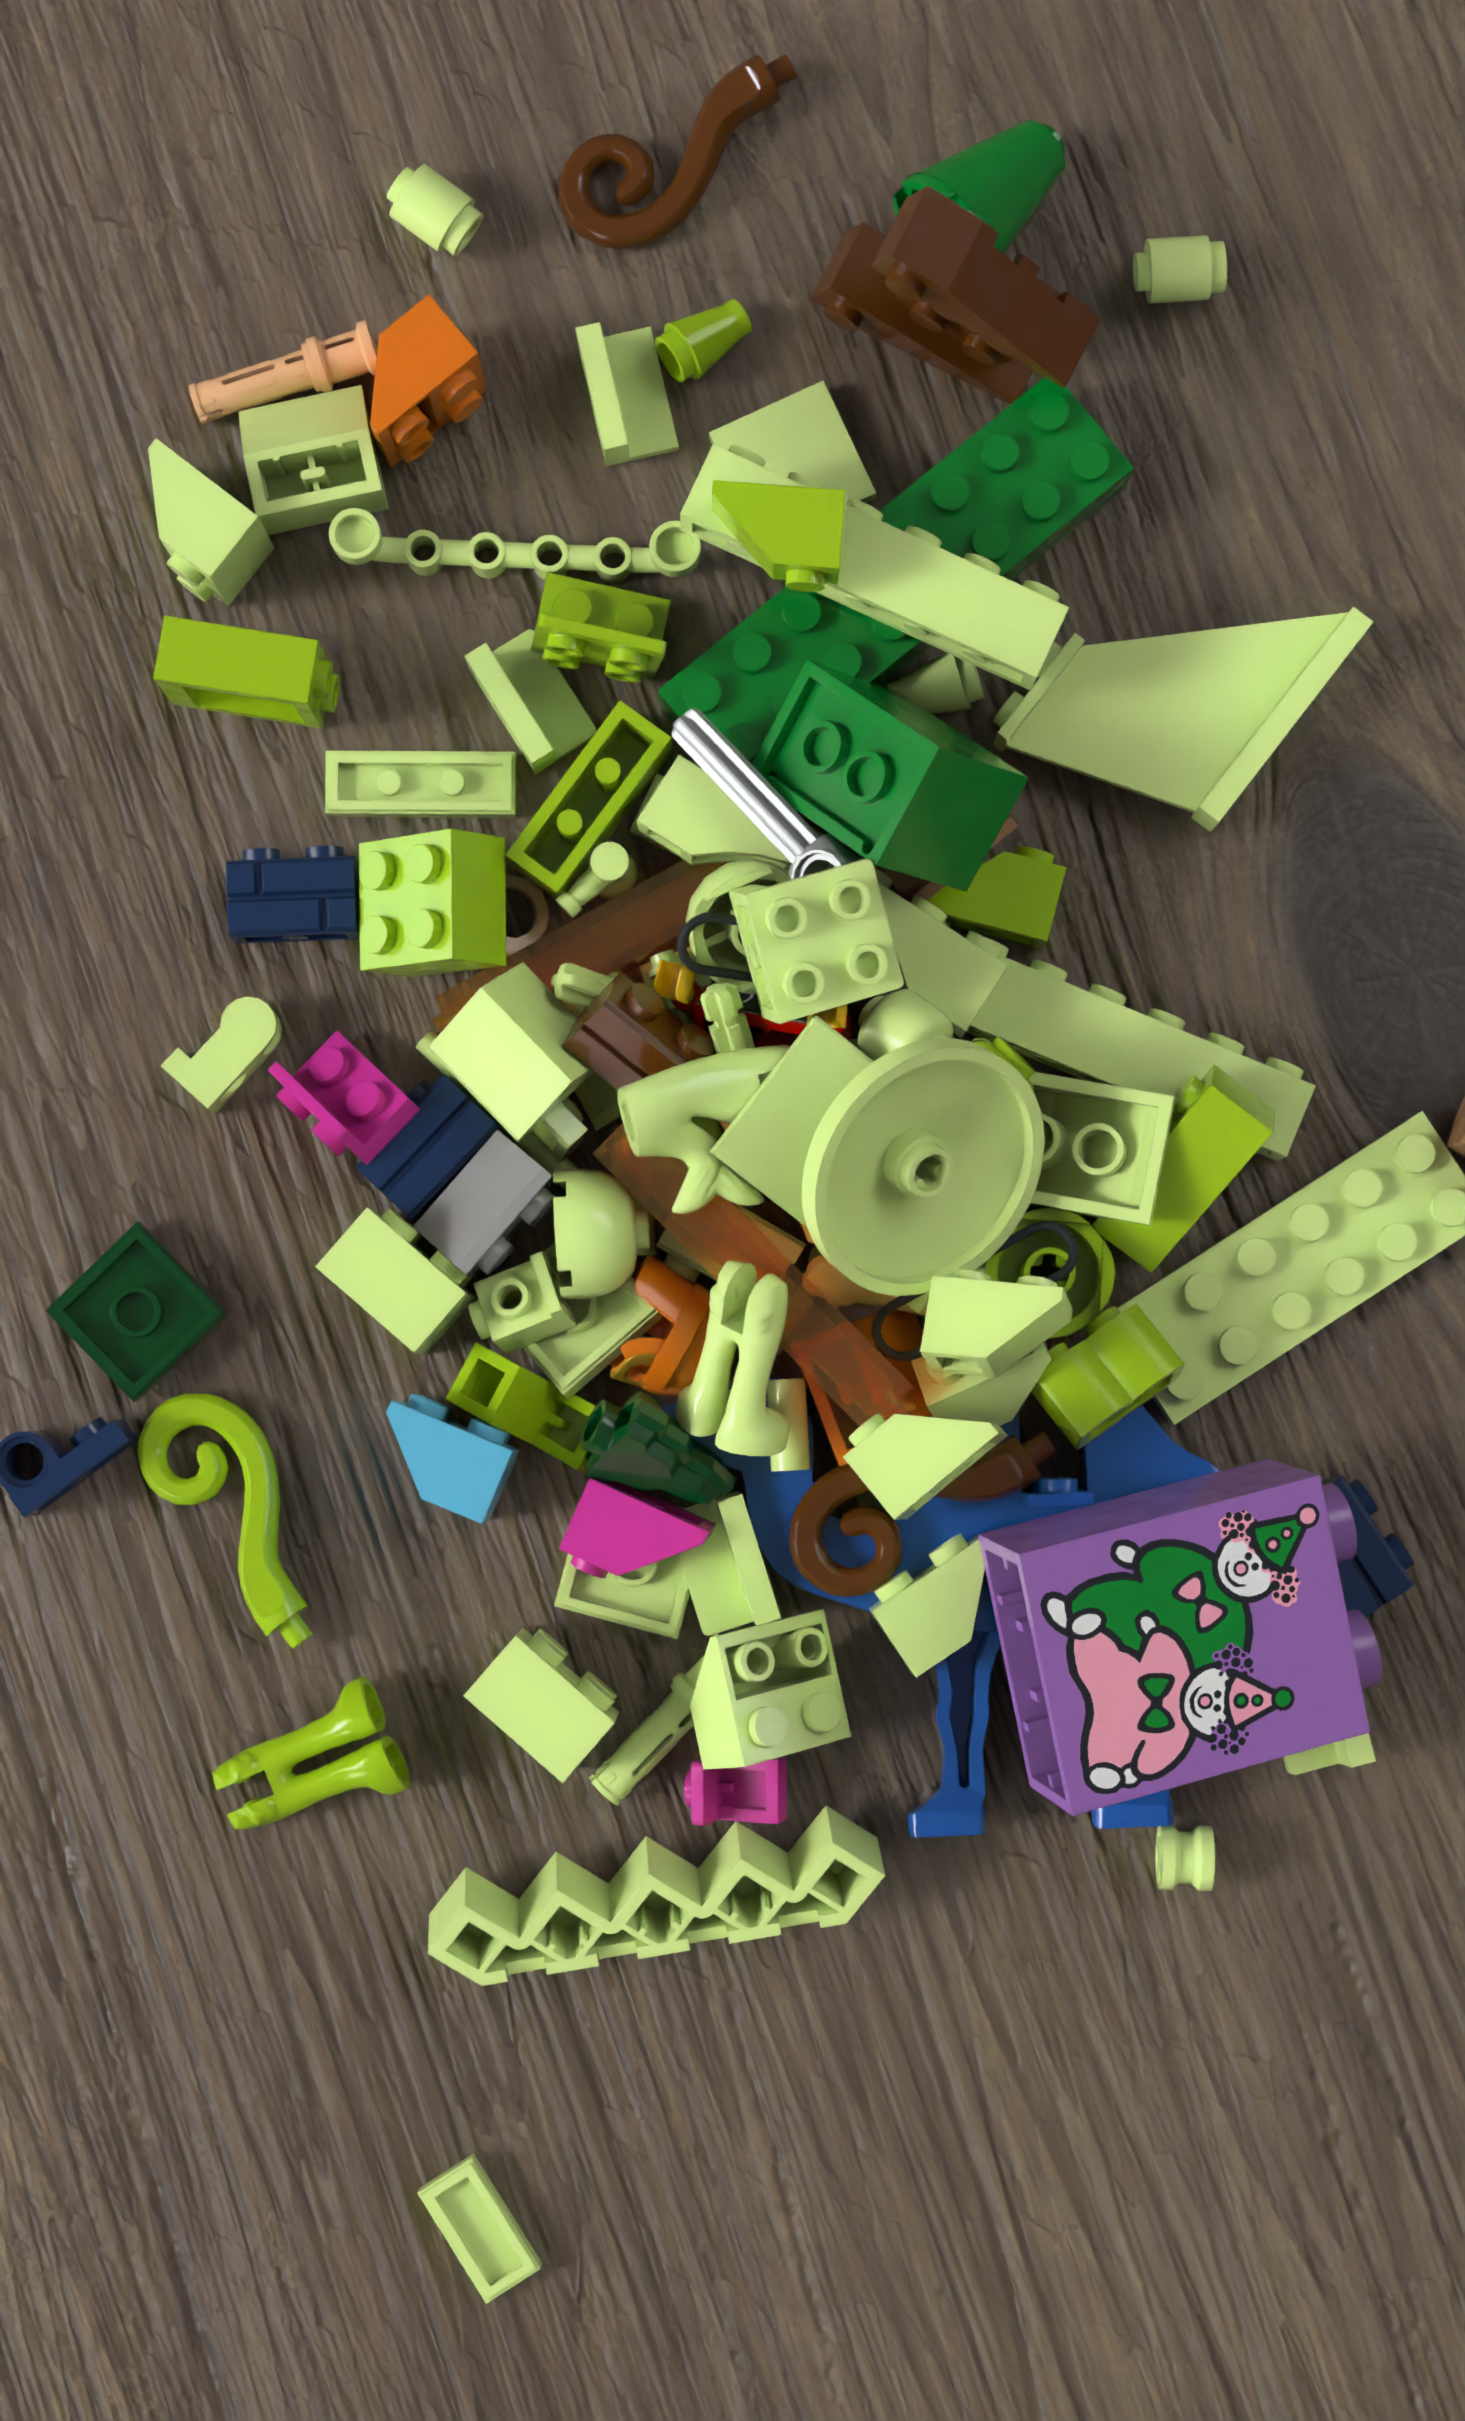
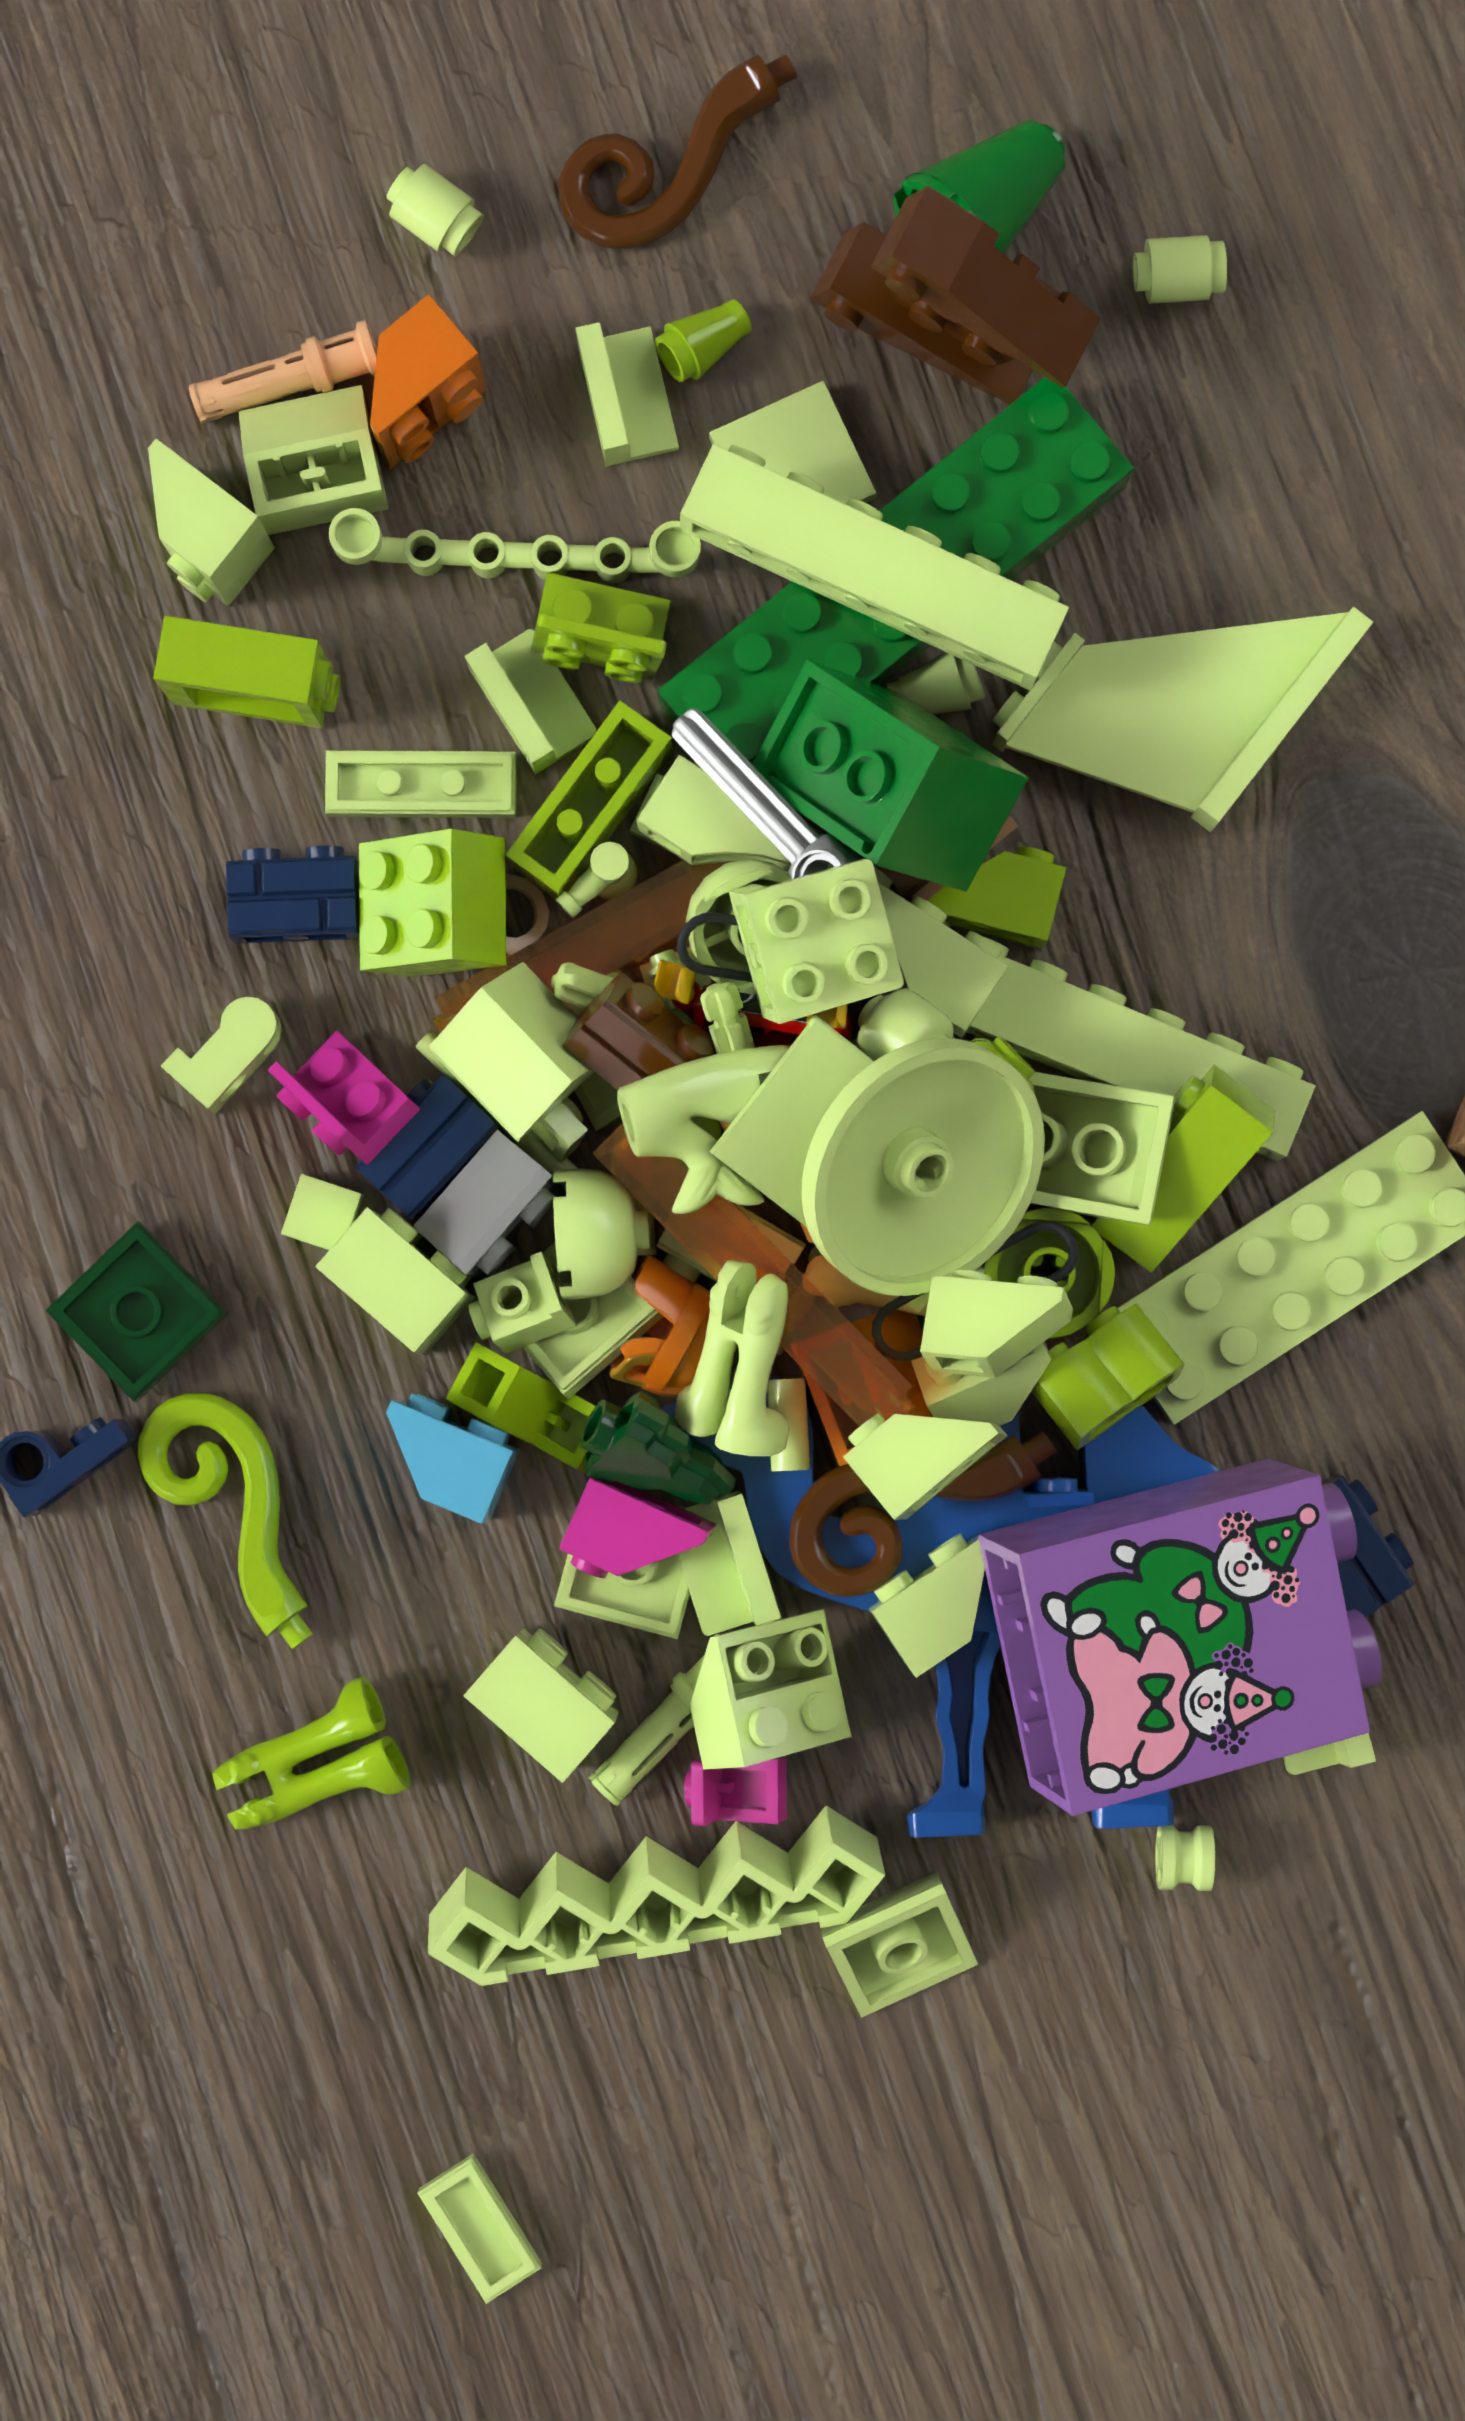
(320, 1212): none -> yellowish green tile
(786, 529): lime slope -> none
(899, 1945): none -> yellowish green slope

